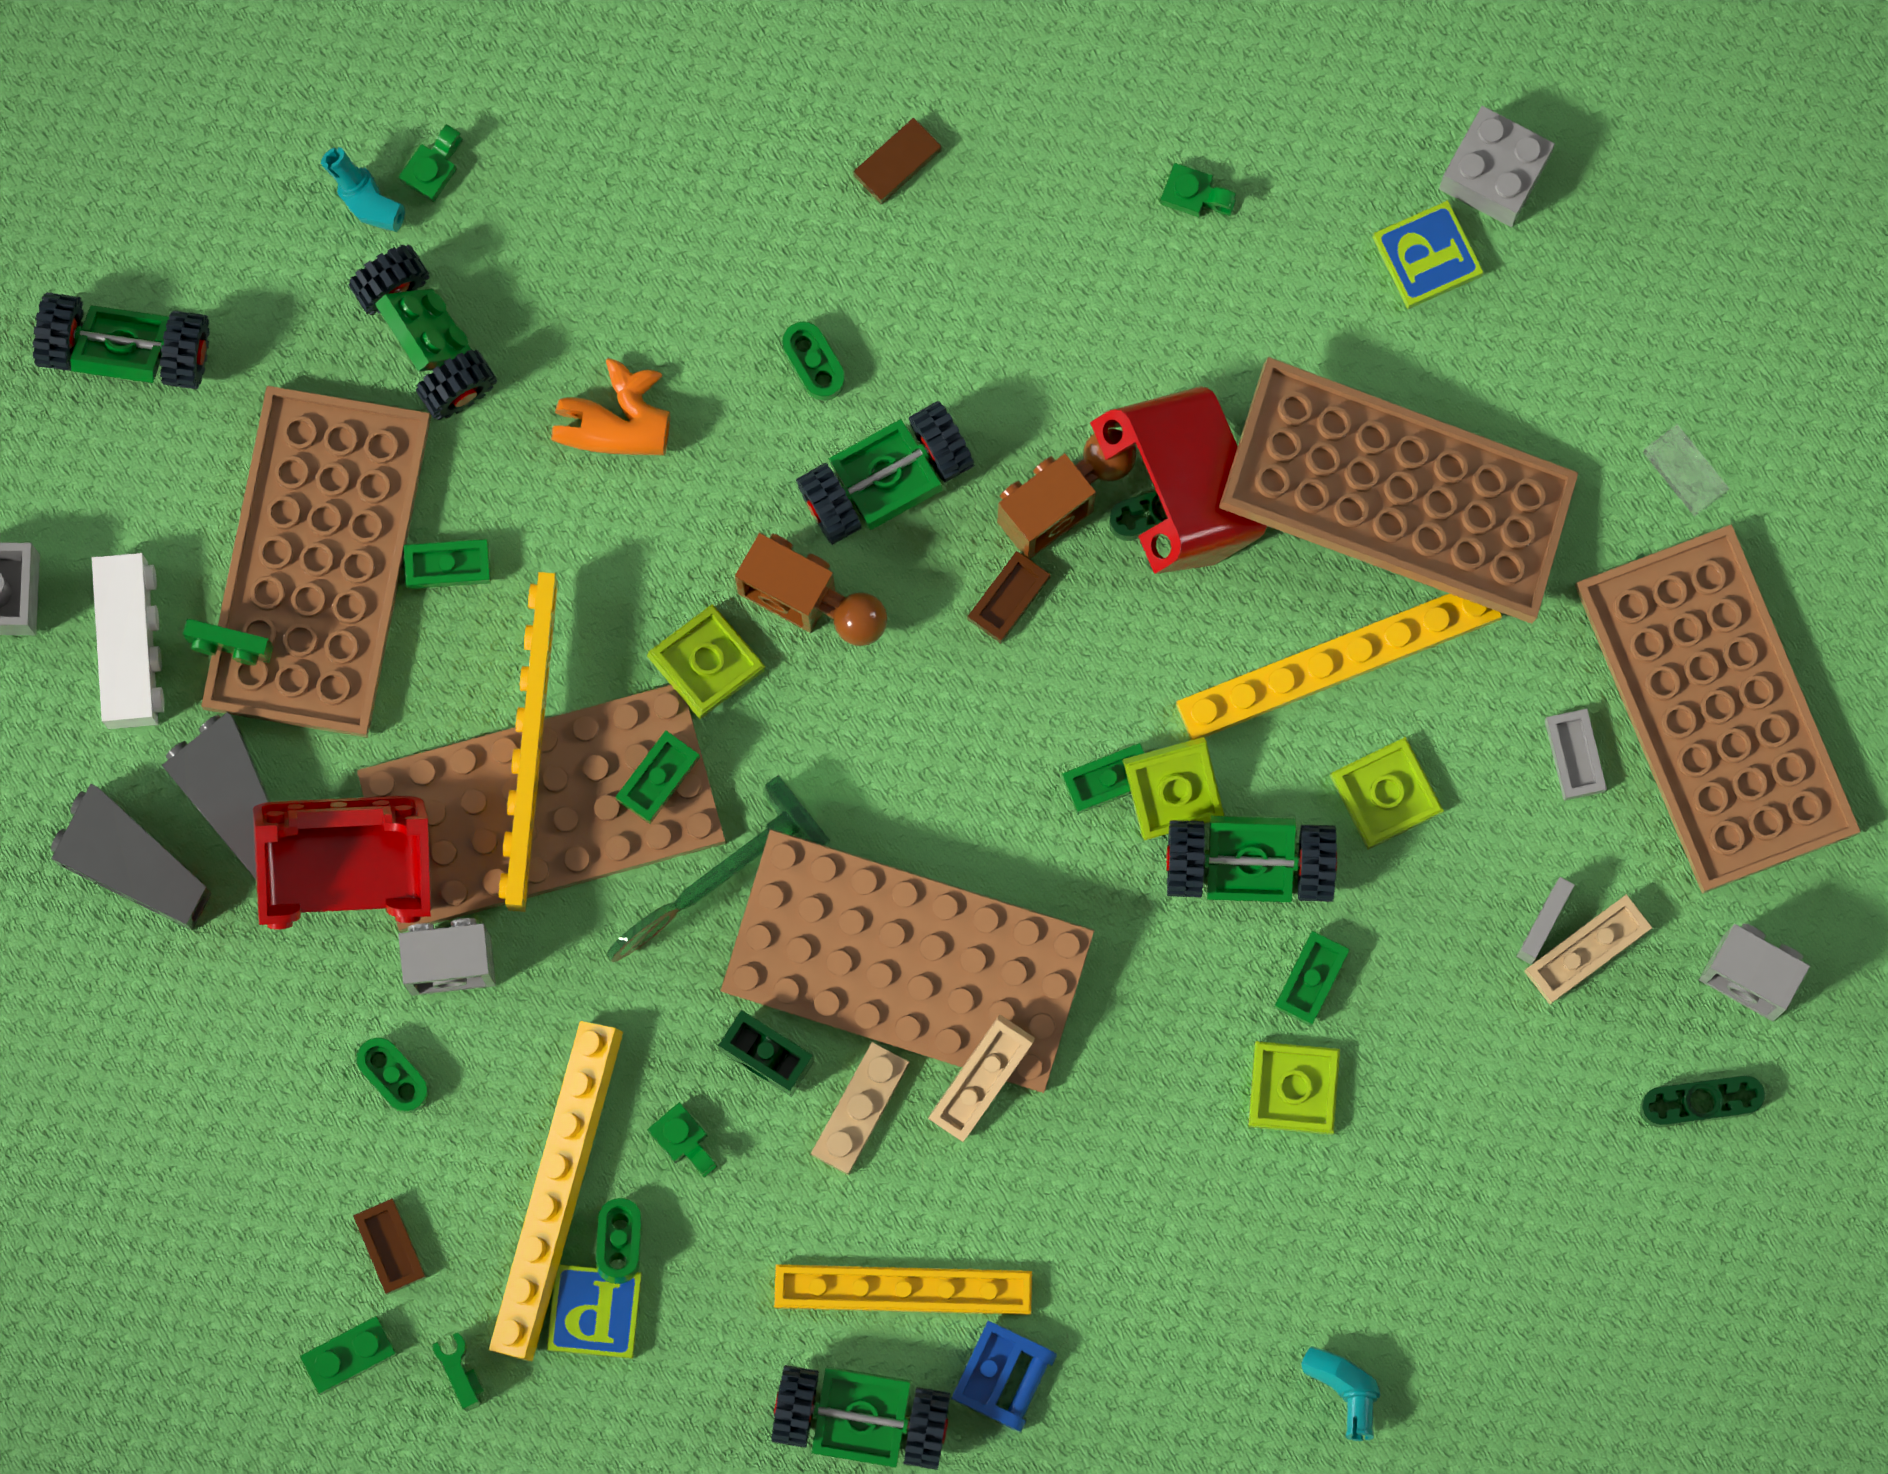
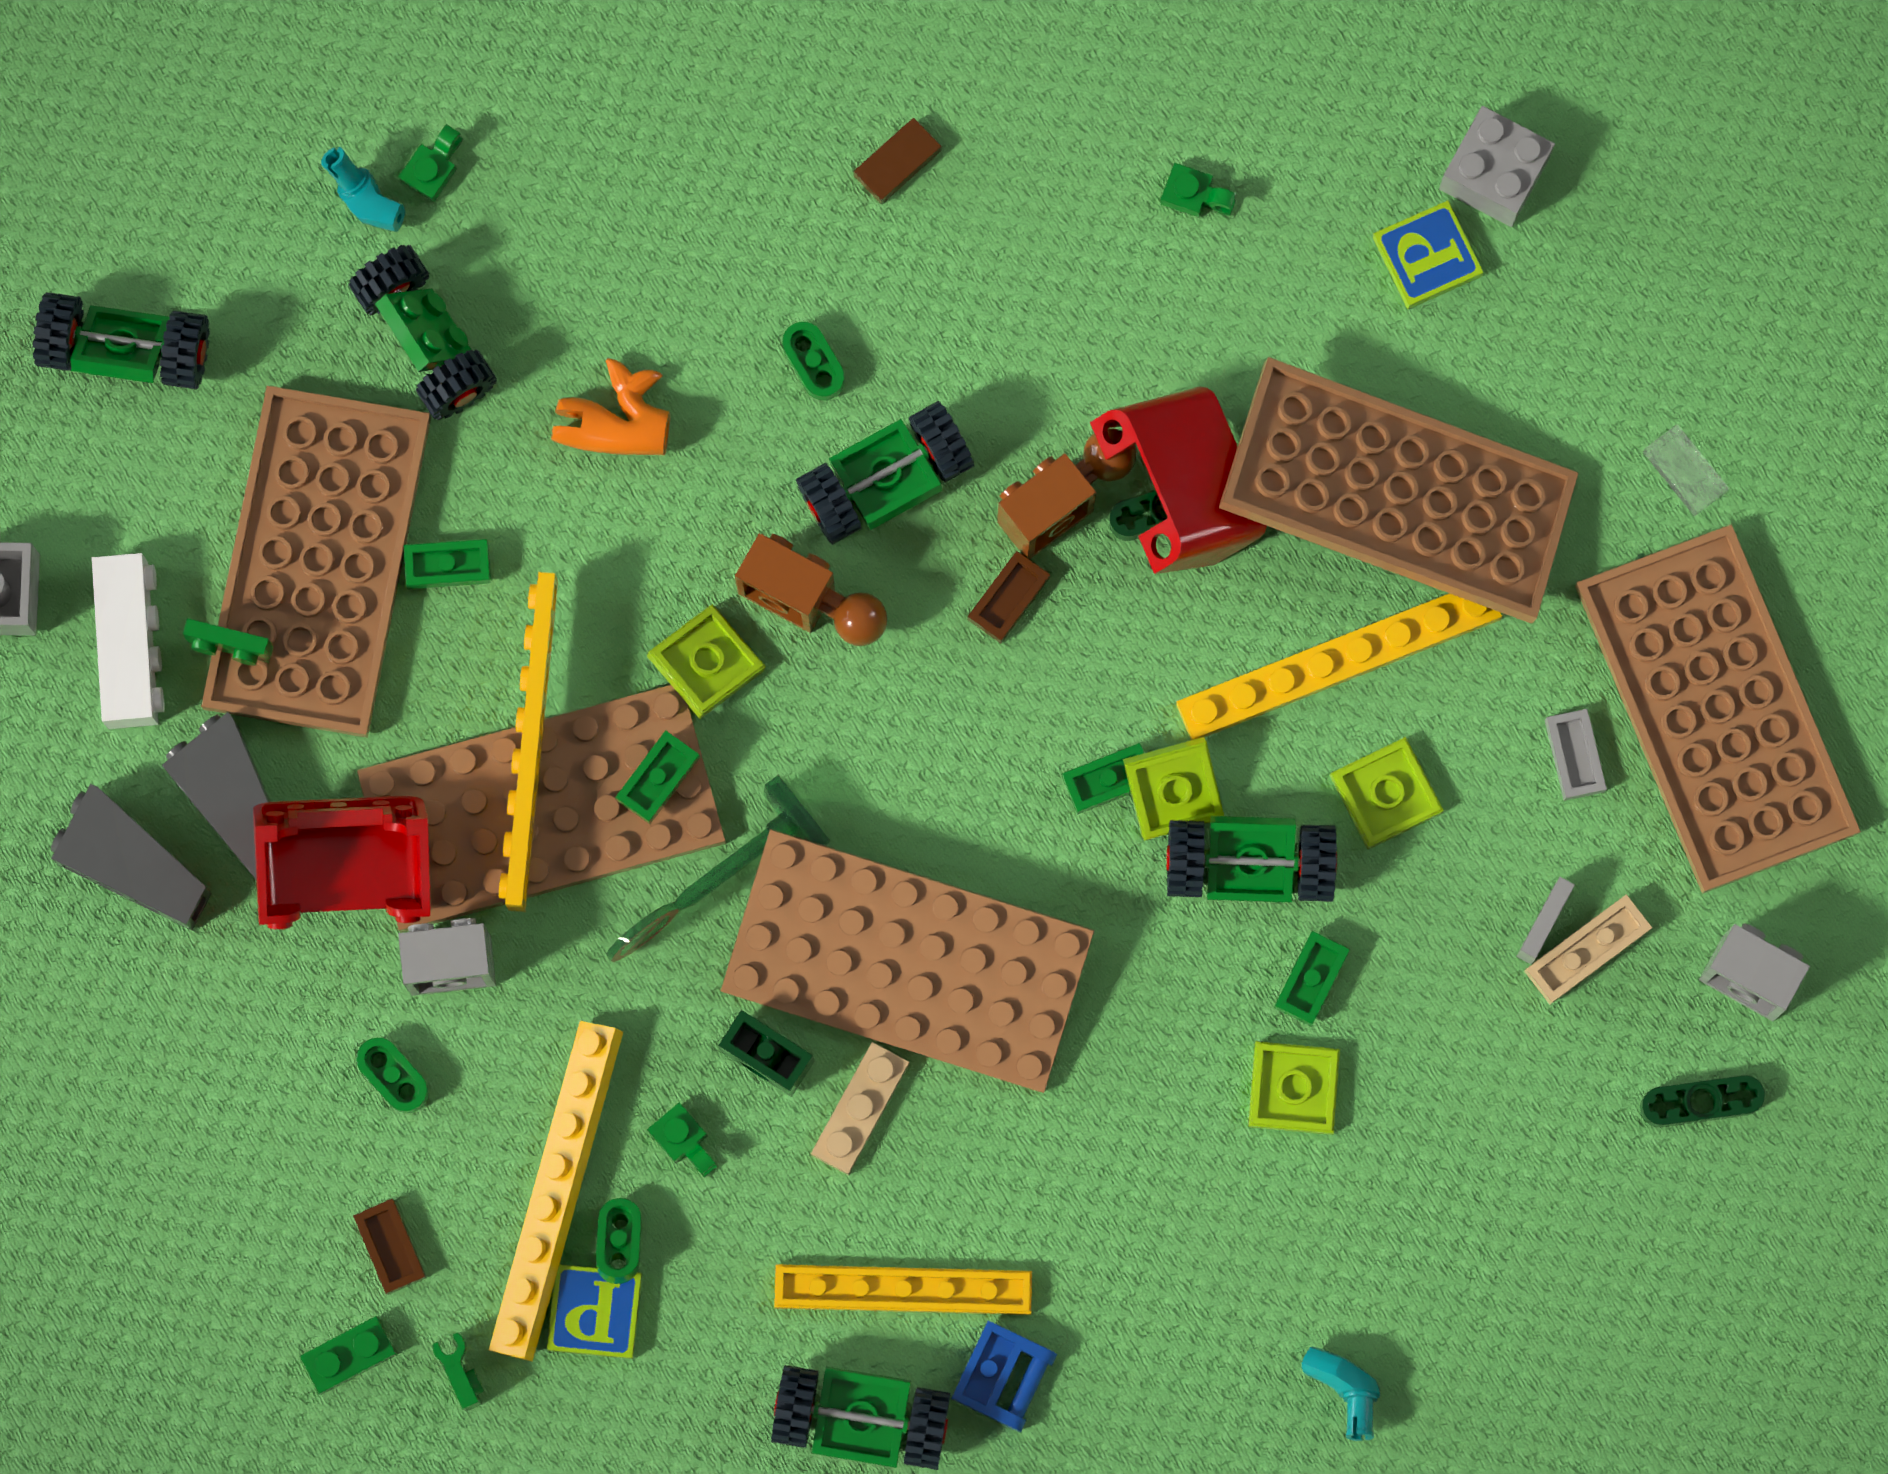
(981, 1078): tan plate -> none

